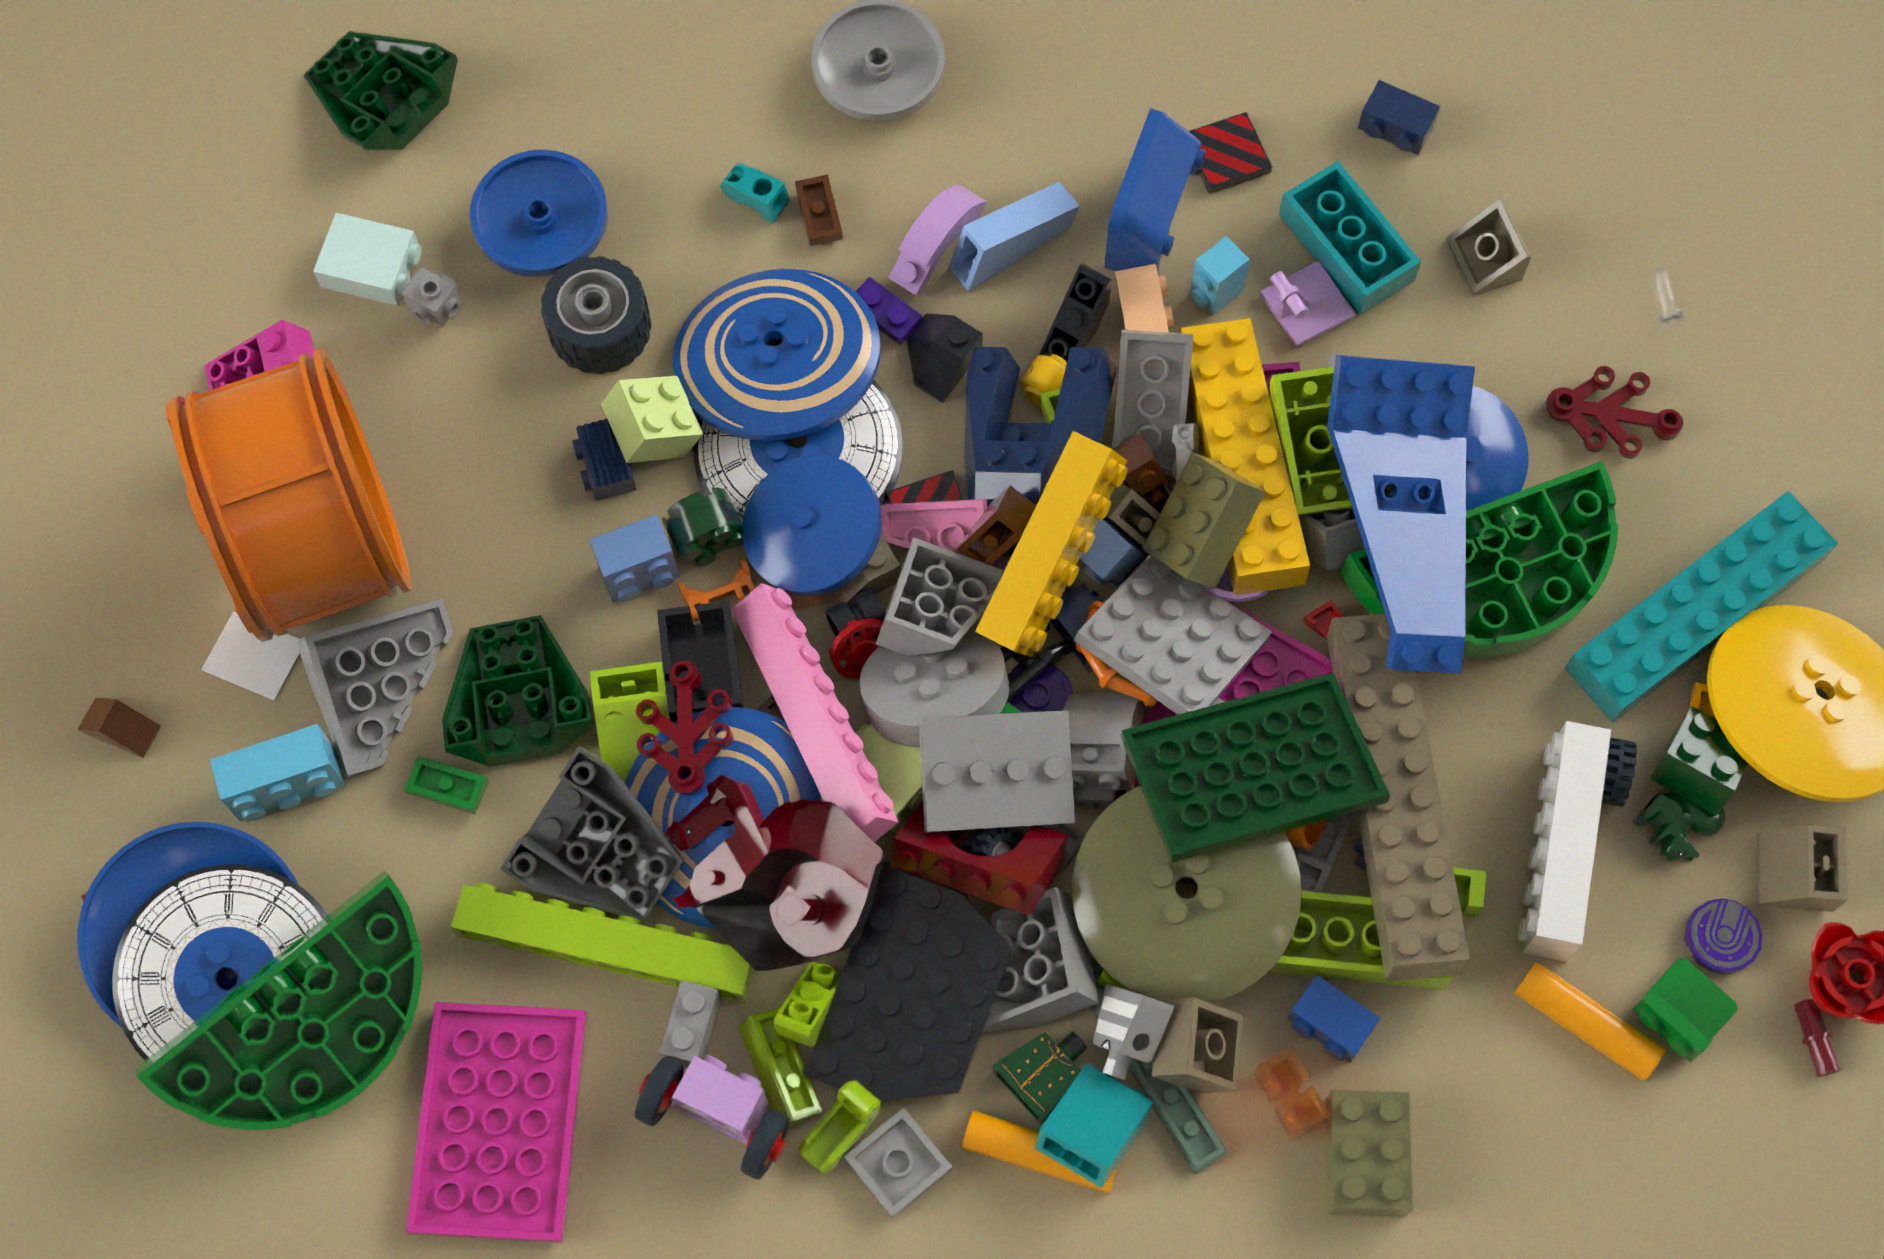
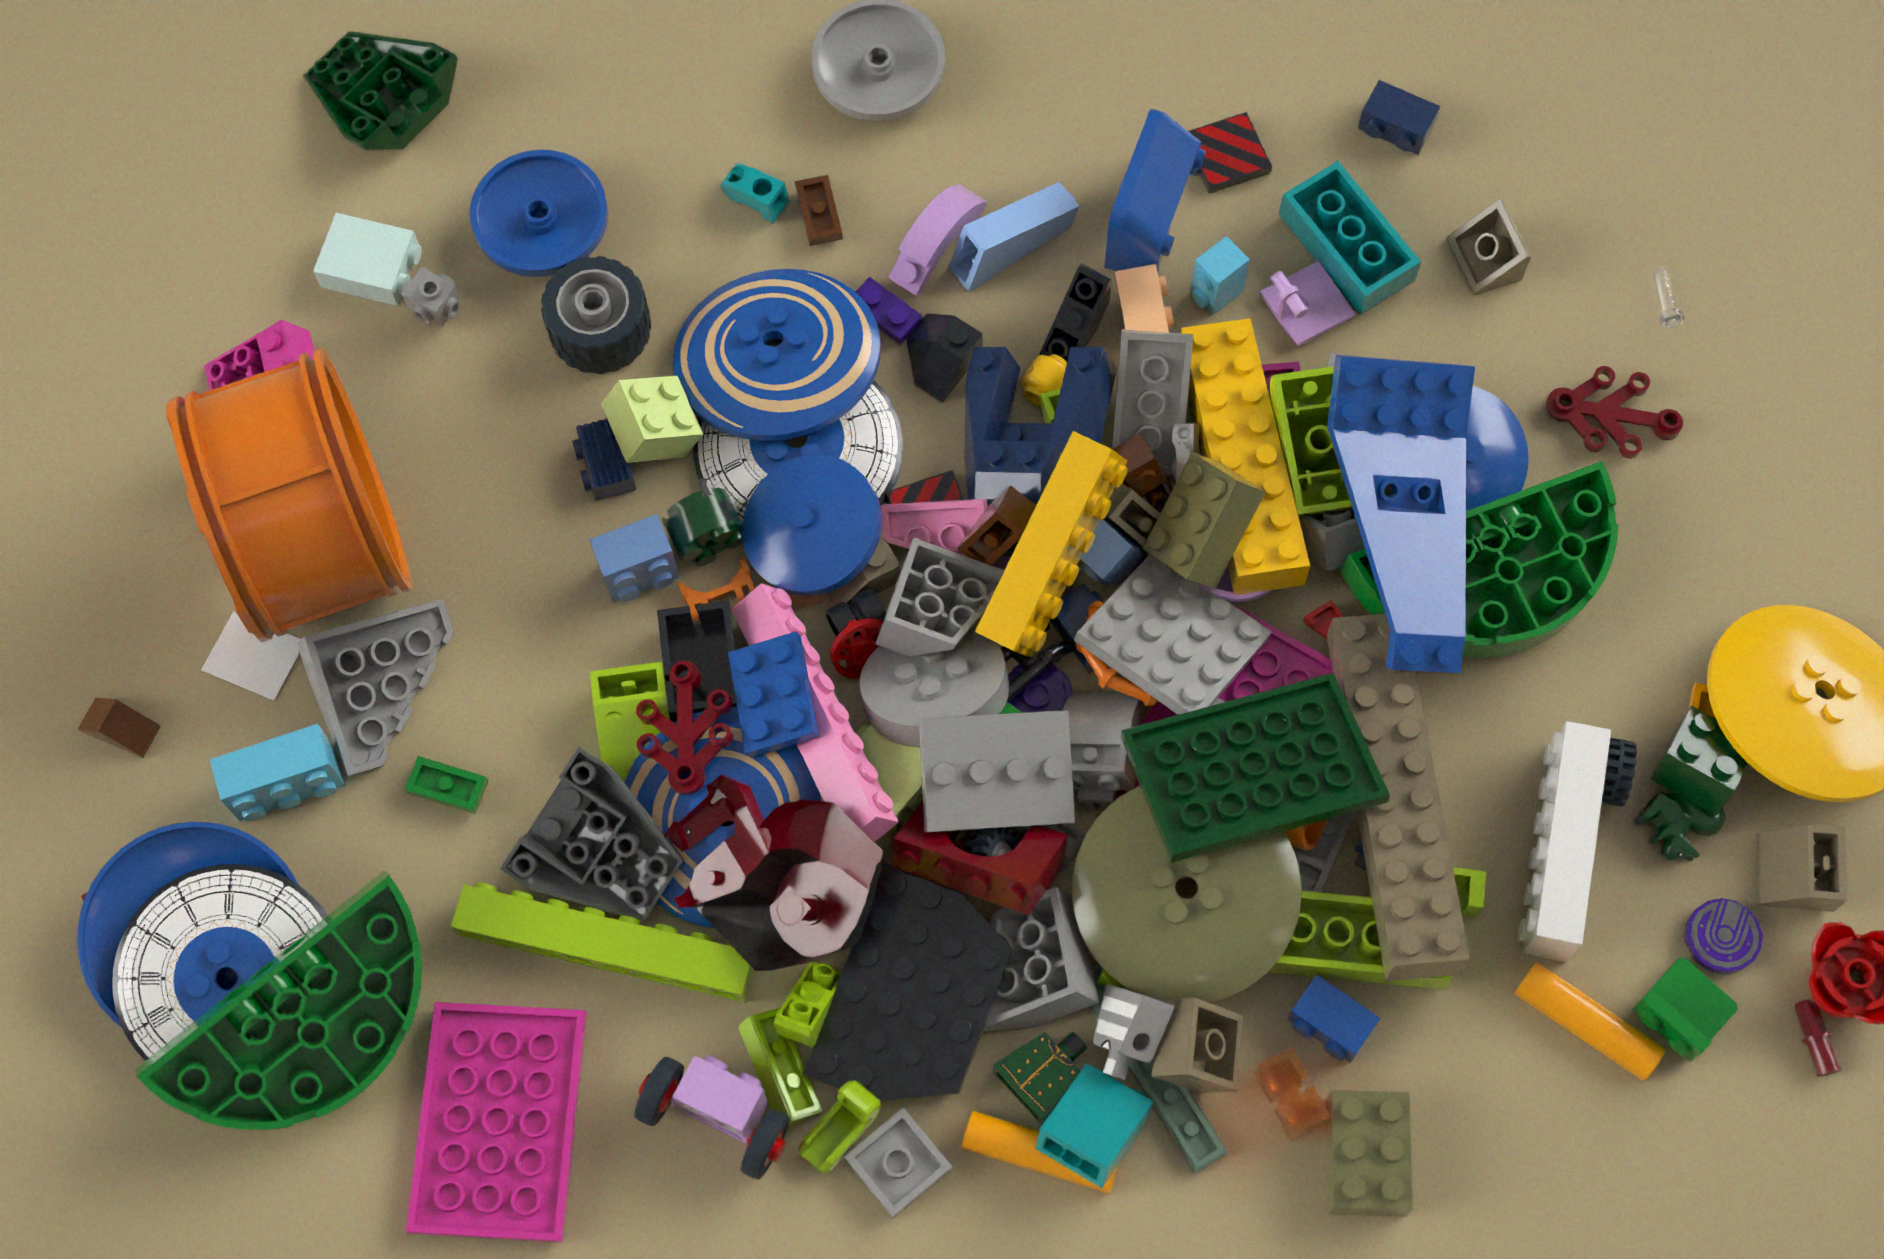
(514, 696): dark green wedge -> none
(691, 1022): light grey brick -> none
(773, 694): none -> blue plate
(1699, 606): teal brick -> none

